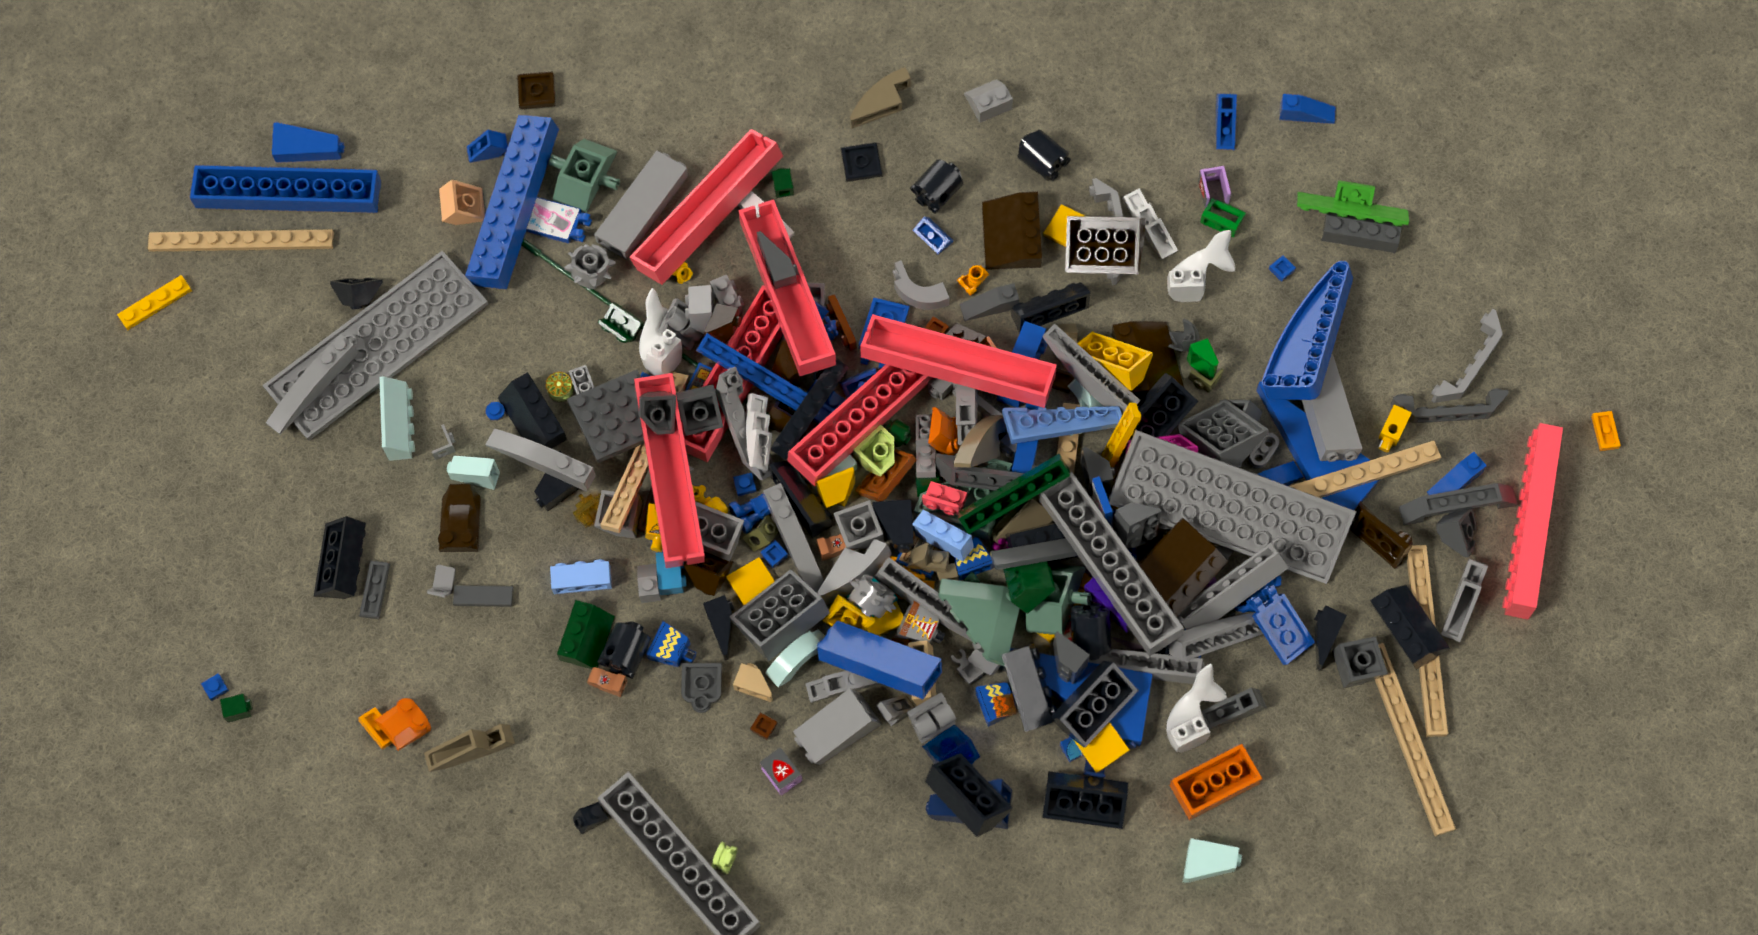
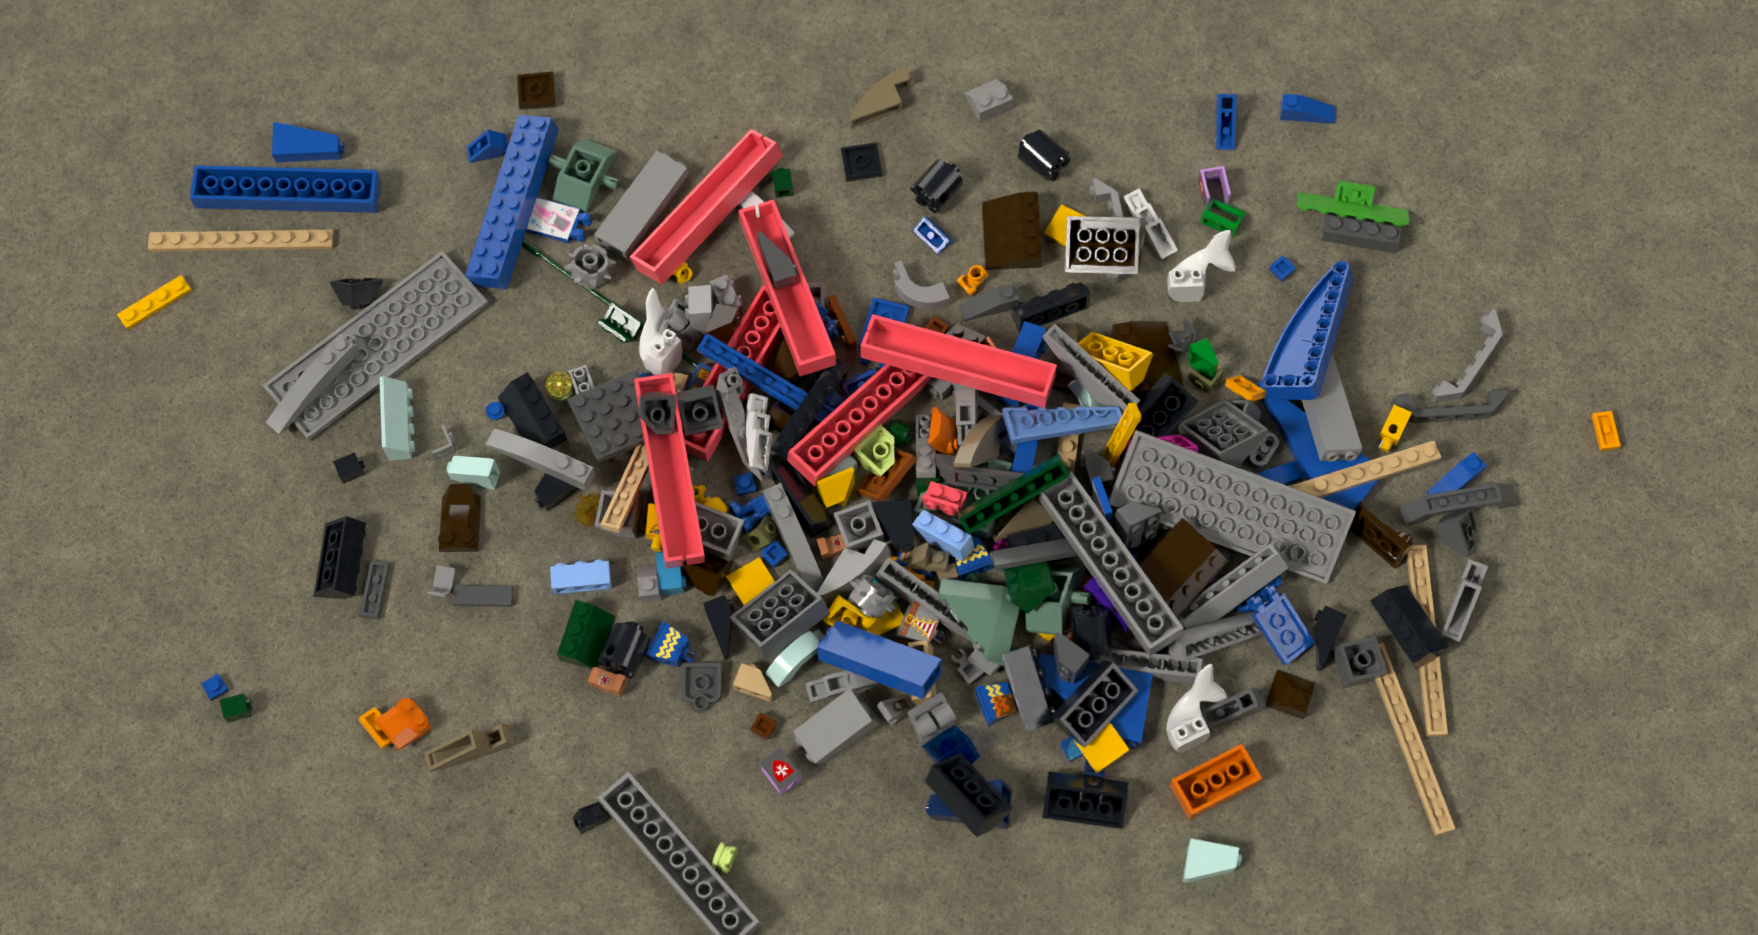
(349, 467): none -> black brick
(461, 203): light nougat slope -> none
(1245, 388): none -> light orange plate
(1290, 694): none -> dark brown slope
(1533, 521): coral brick -> none

